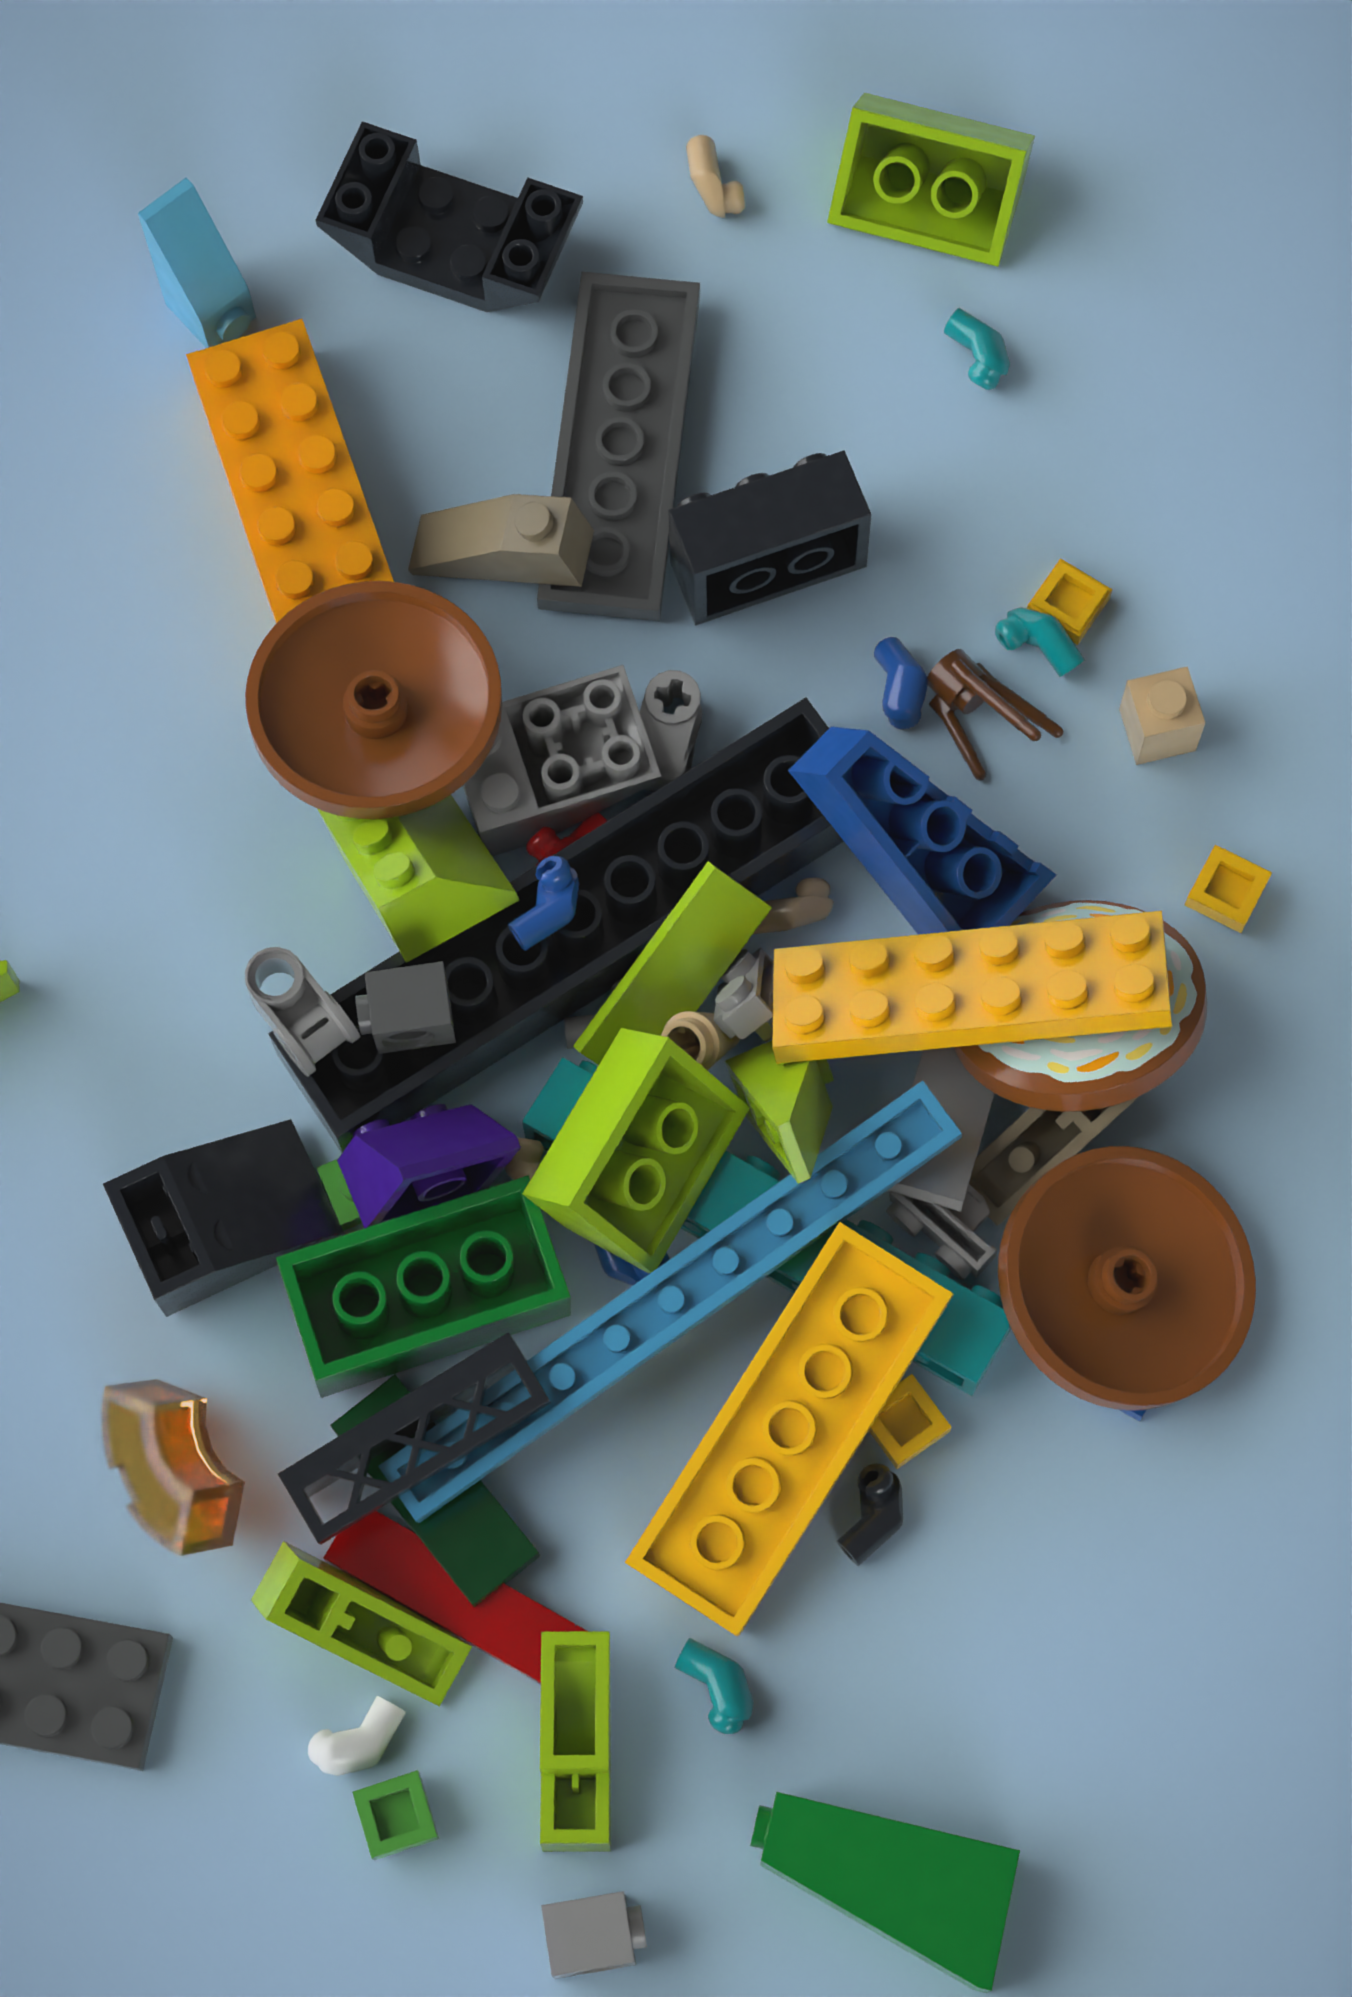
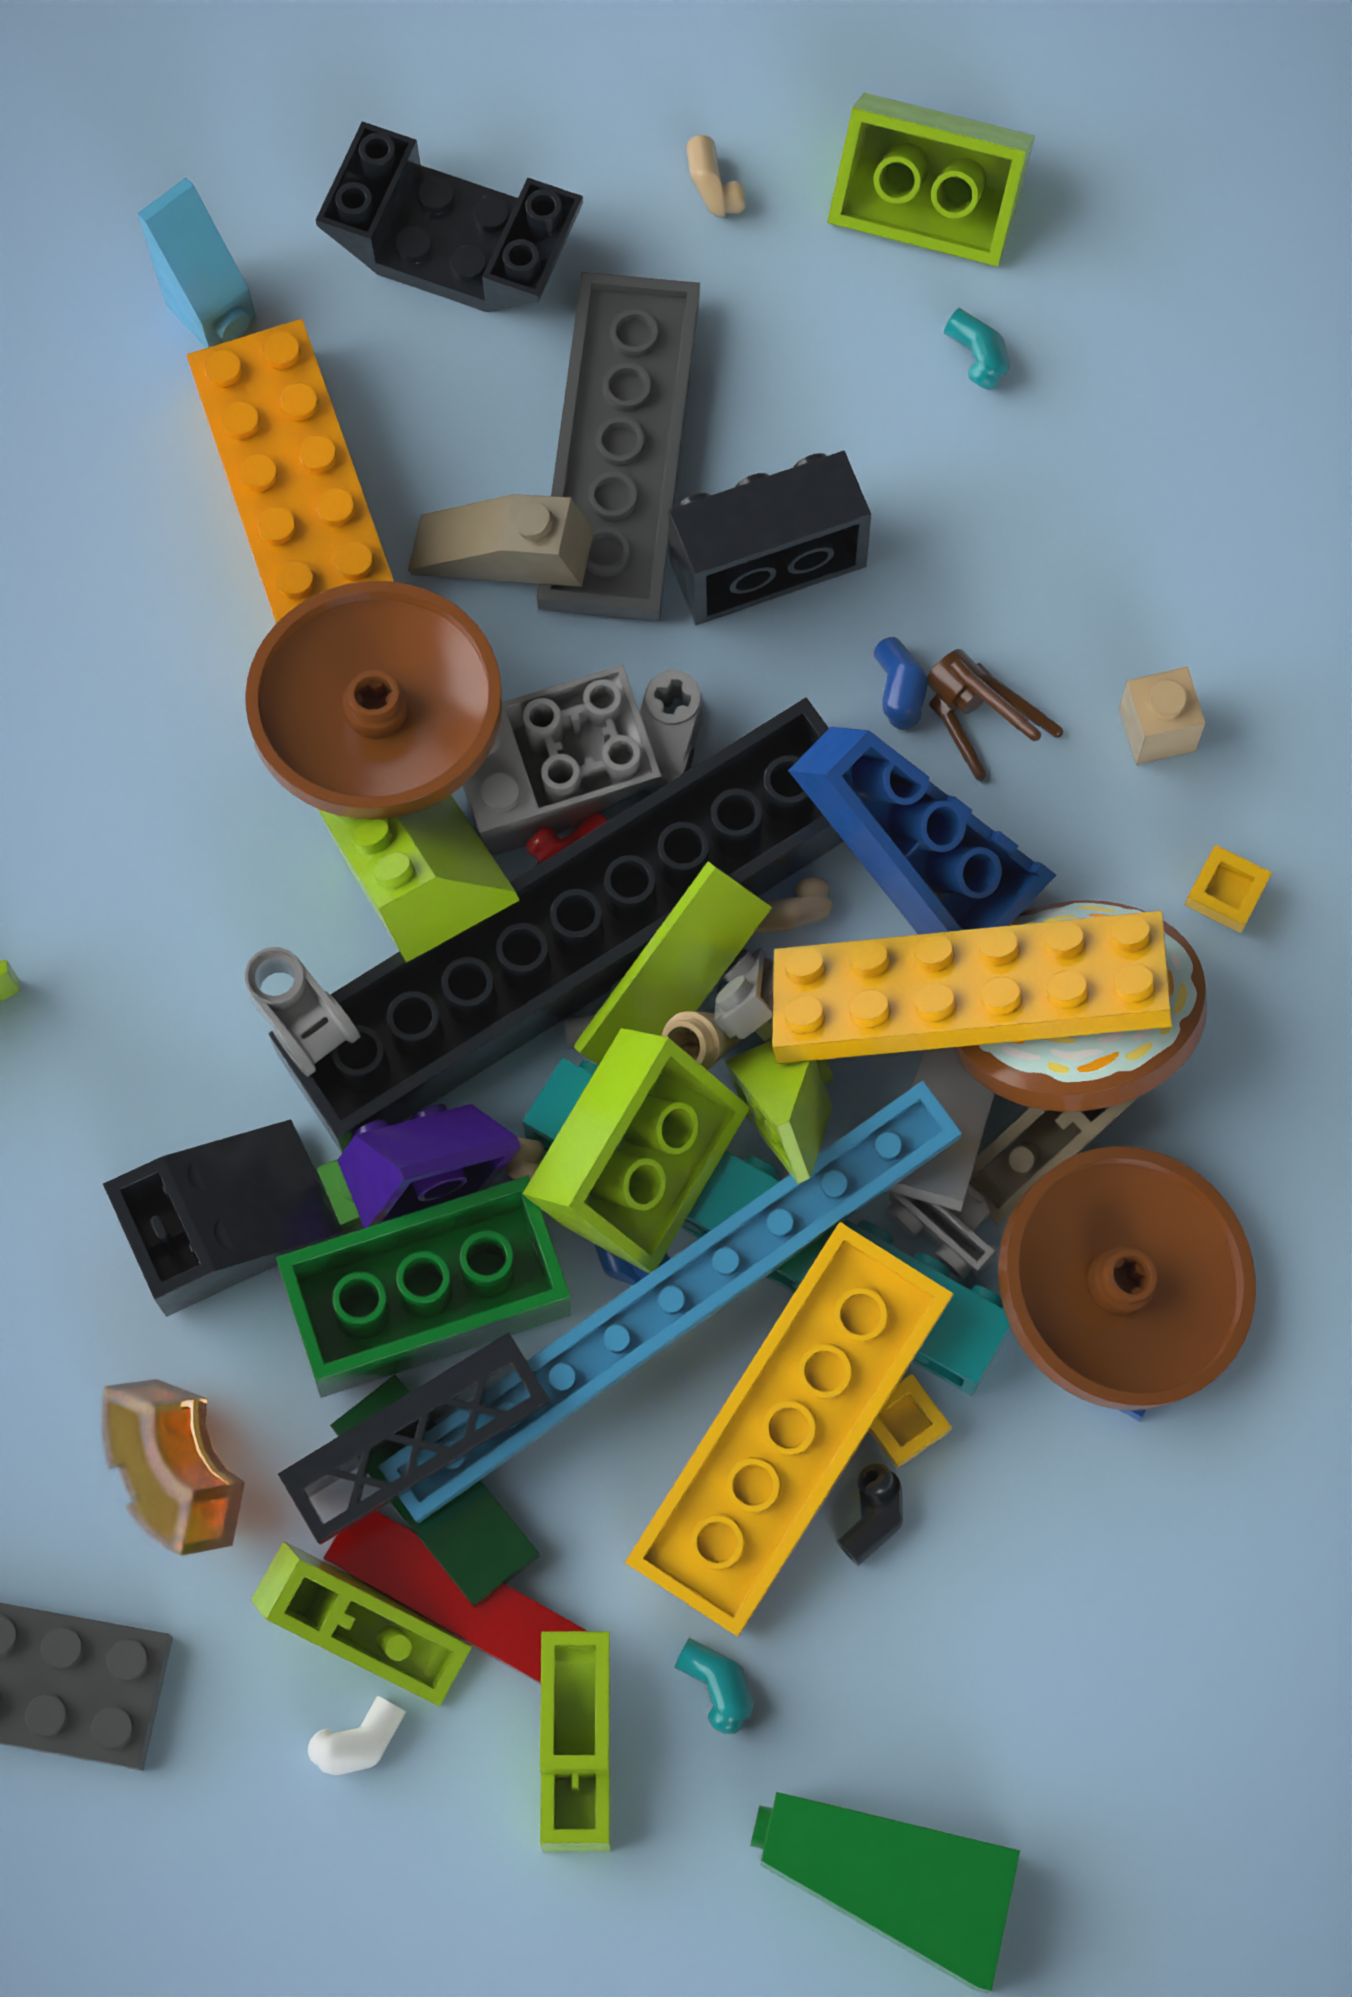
(395, 1815): bright green plate -> none
(407, 1008): dark grey brick -> none
(554, 903): blue arm -> none
(592, 1934): light grey brick -> none
(1040, 631): teal arm -> none
(1071, 599): yellow tile -> none

